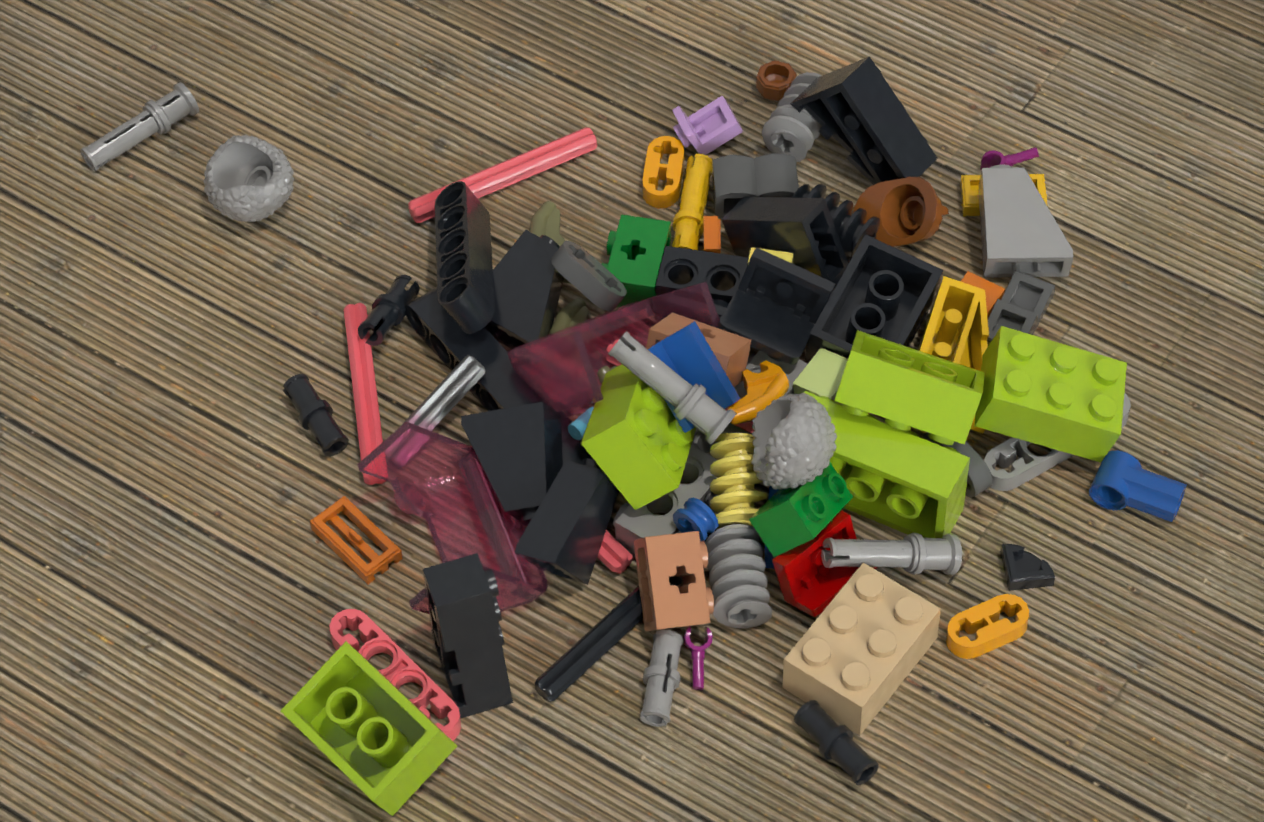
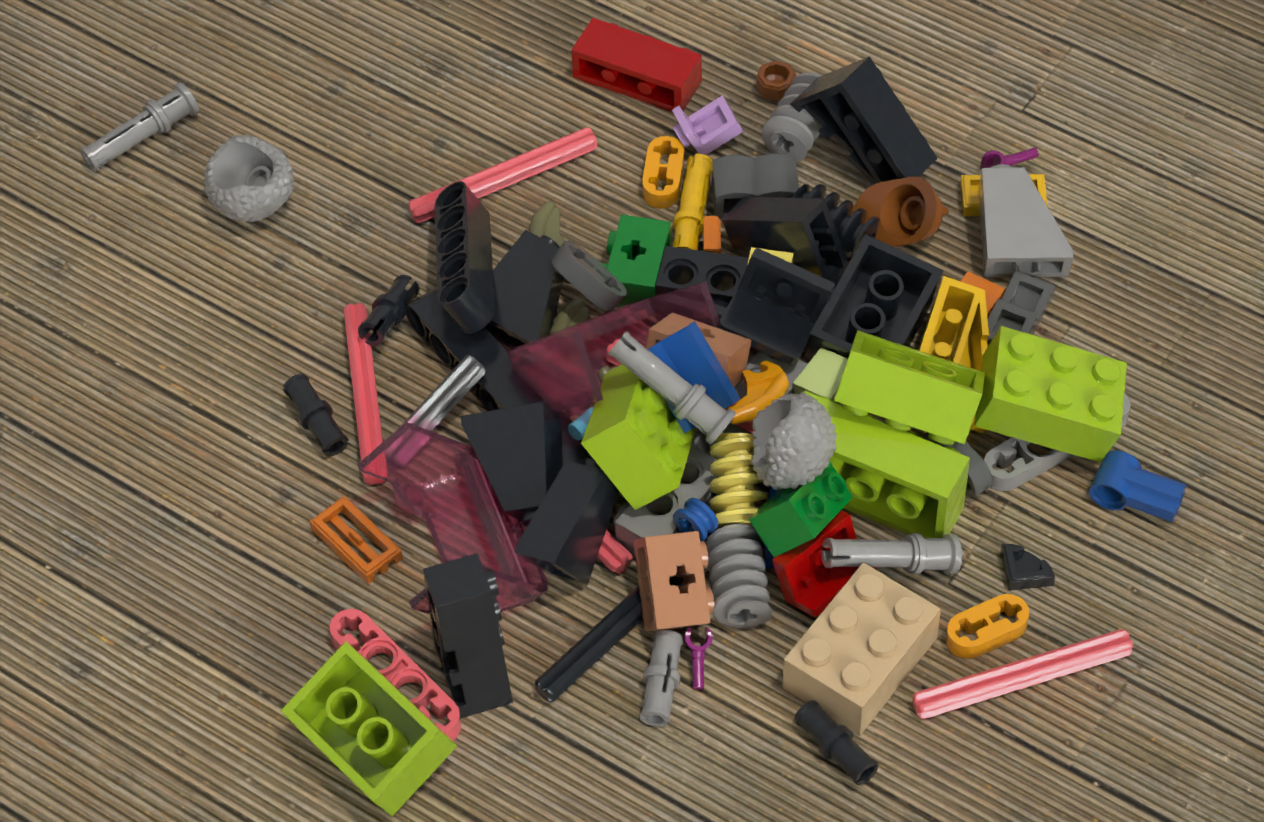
(636, 65): none -> red brick
(1022, 673): none -> coral axle

